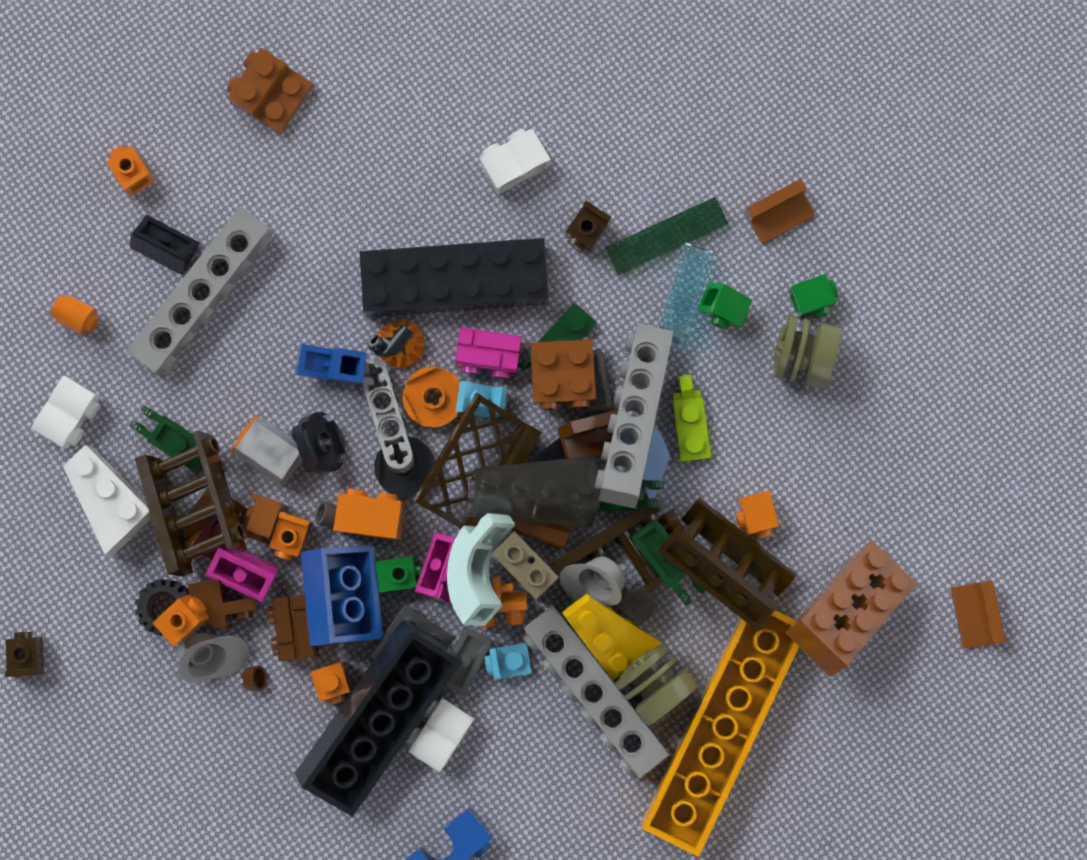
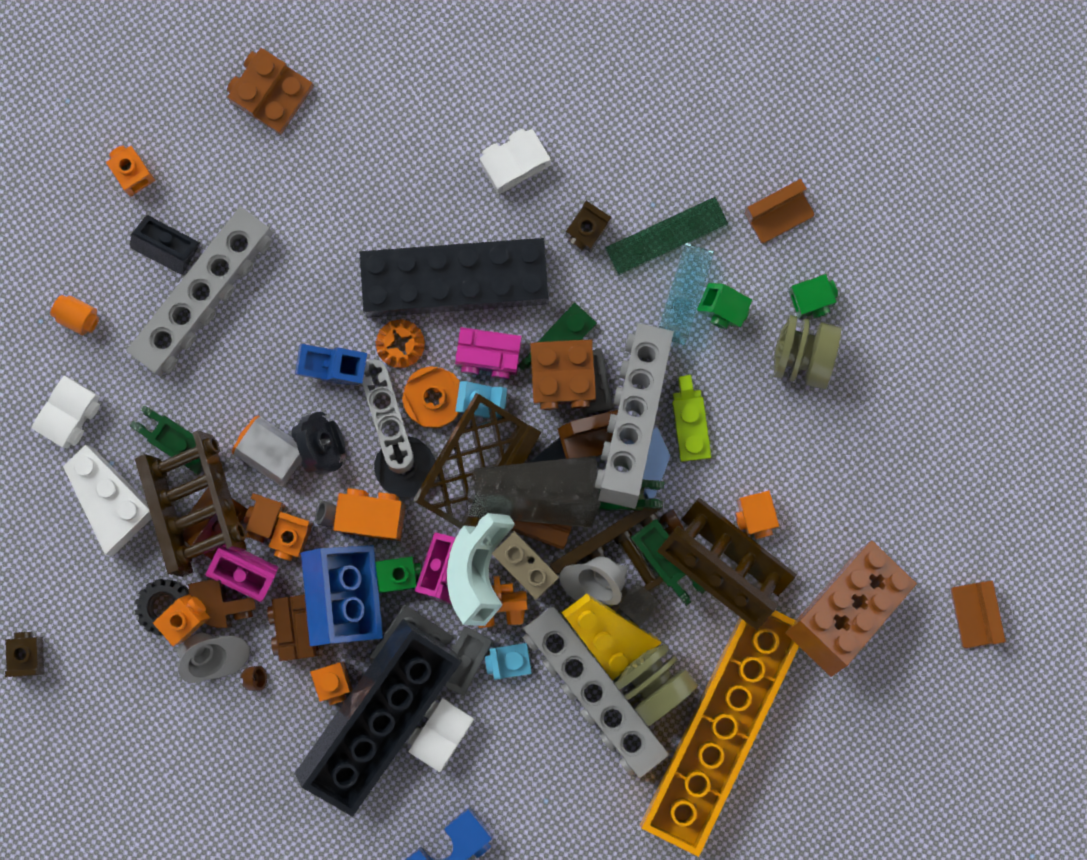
(389, 345): black arm -> none

